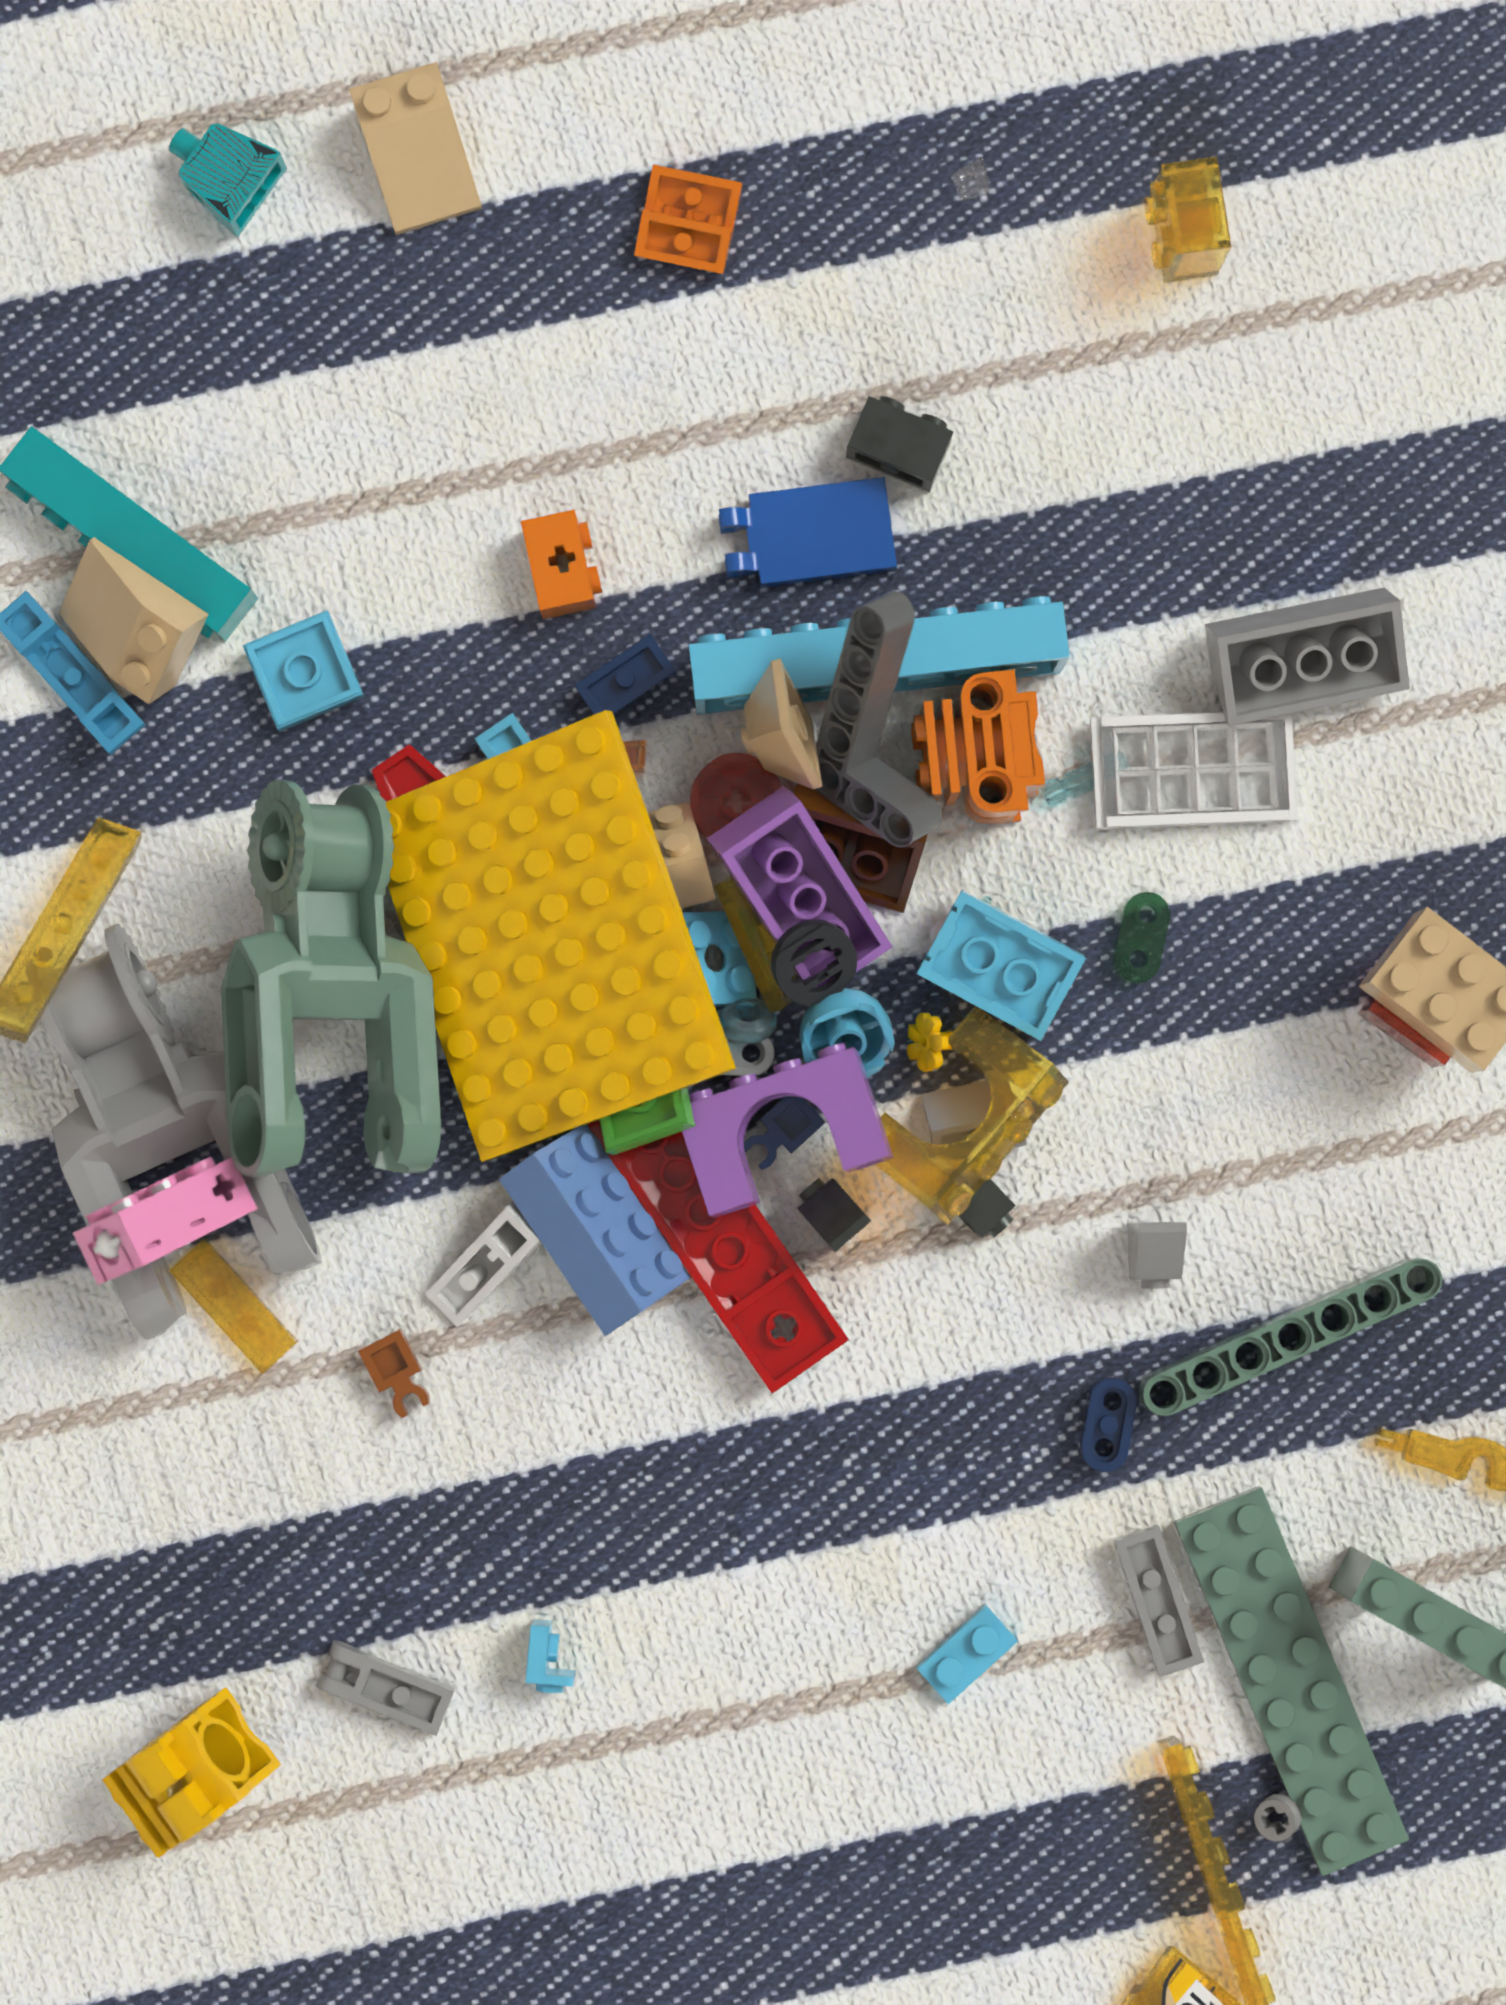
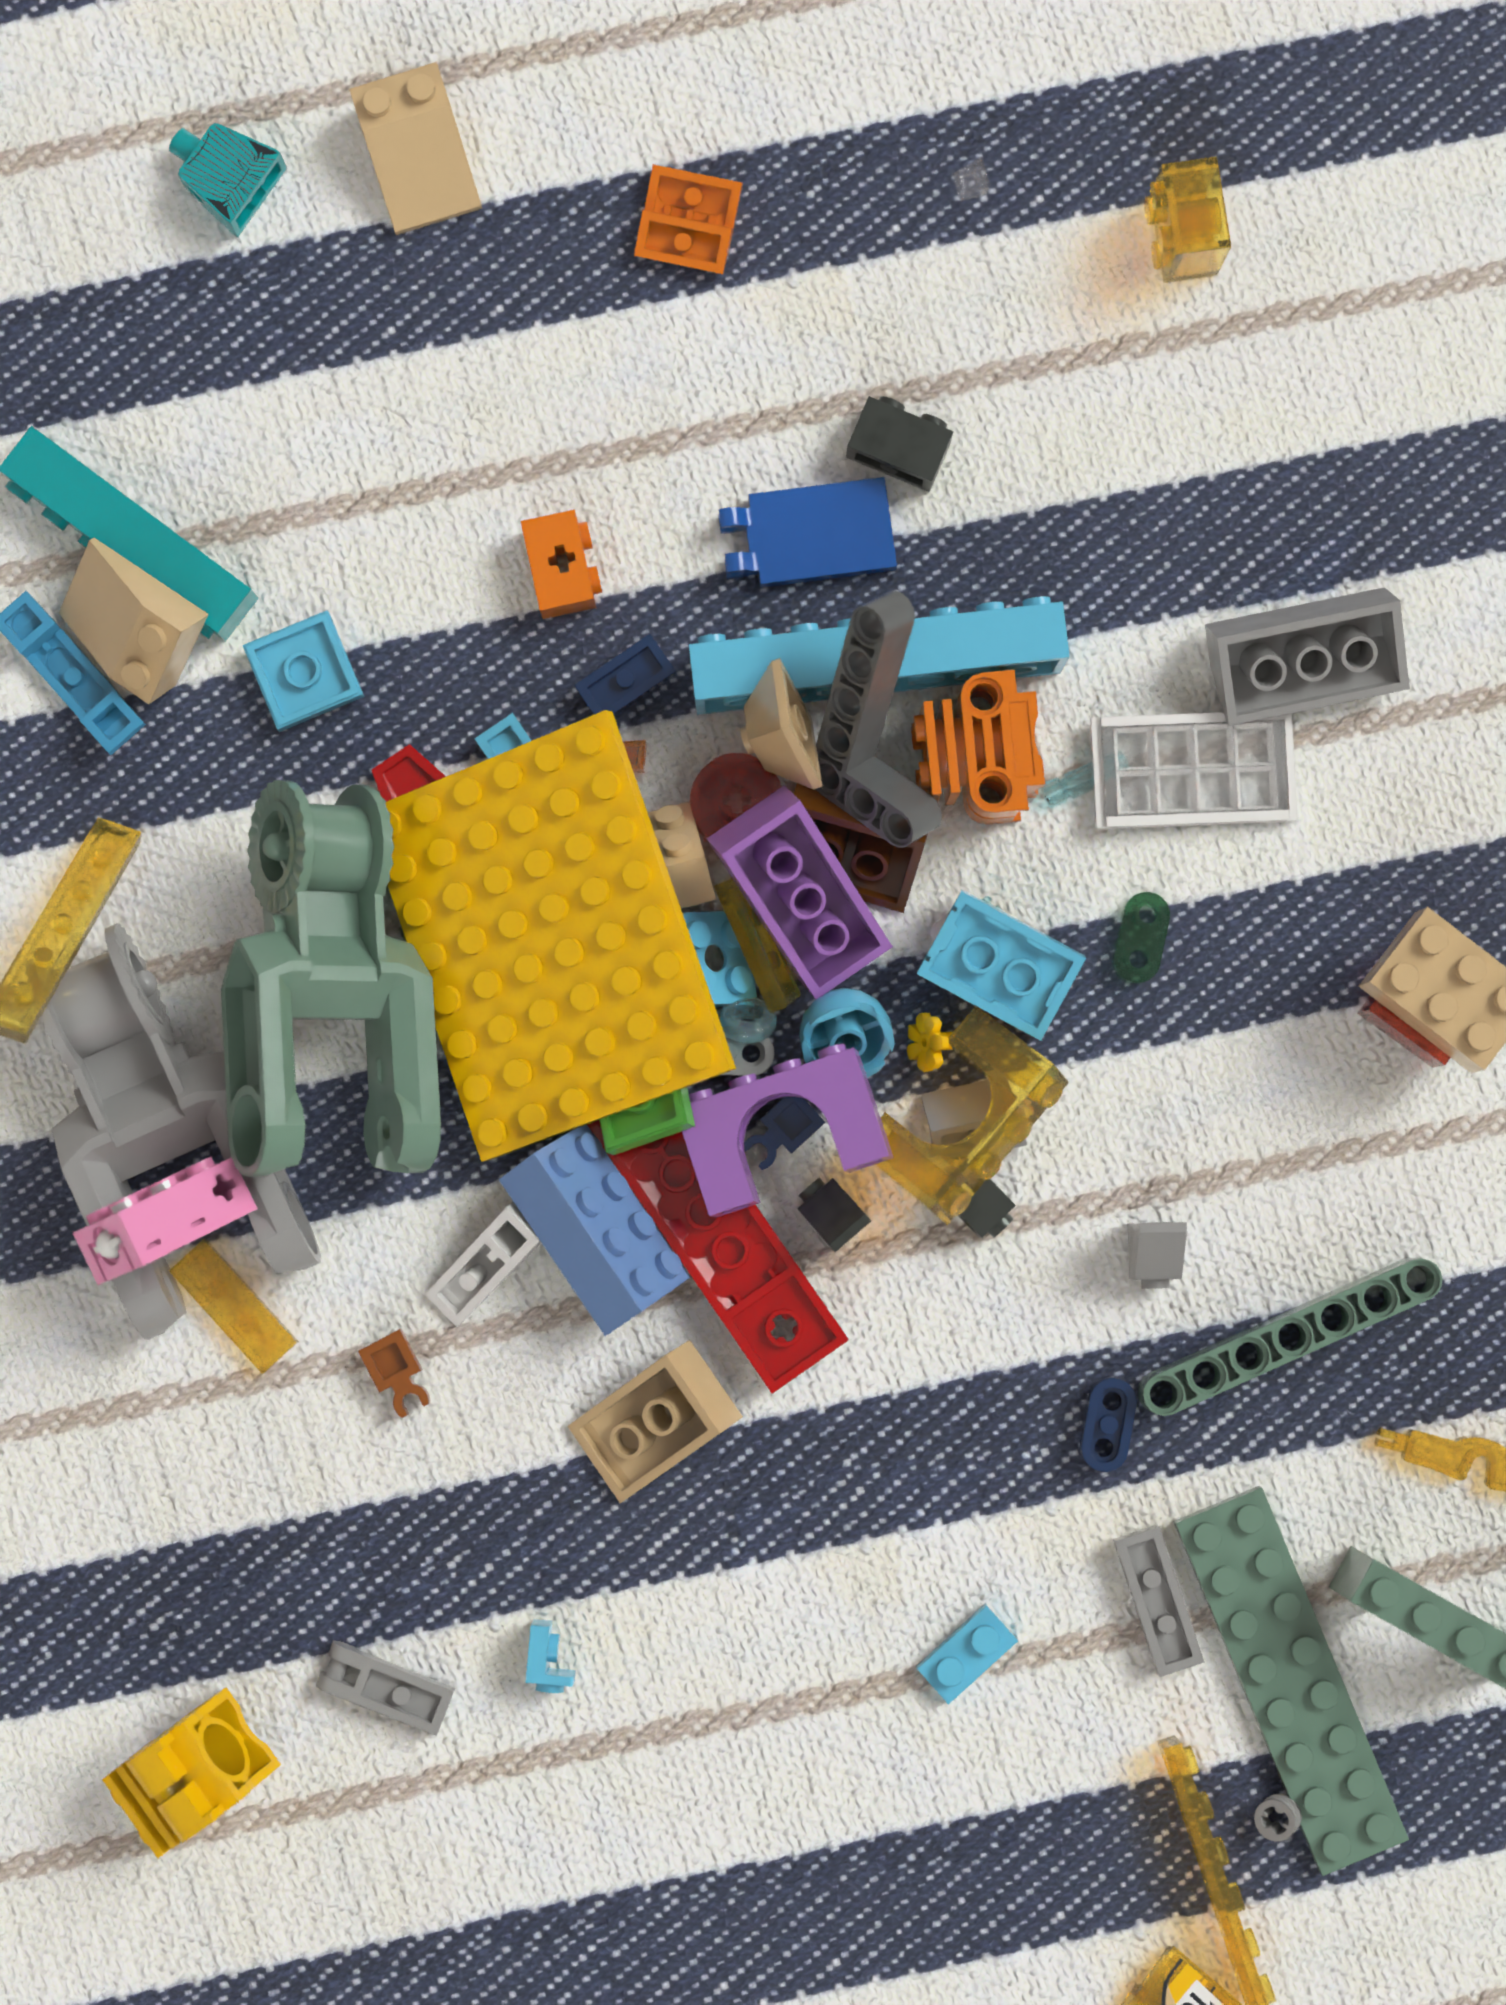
(655, 1421): none -> tan slope
(784, 961): black piece -> none

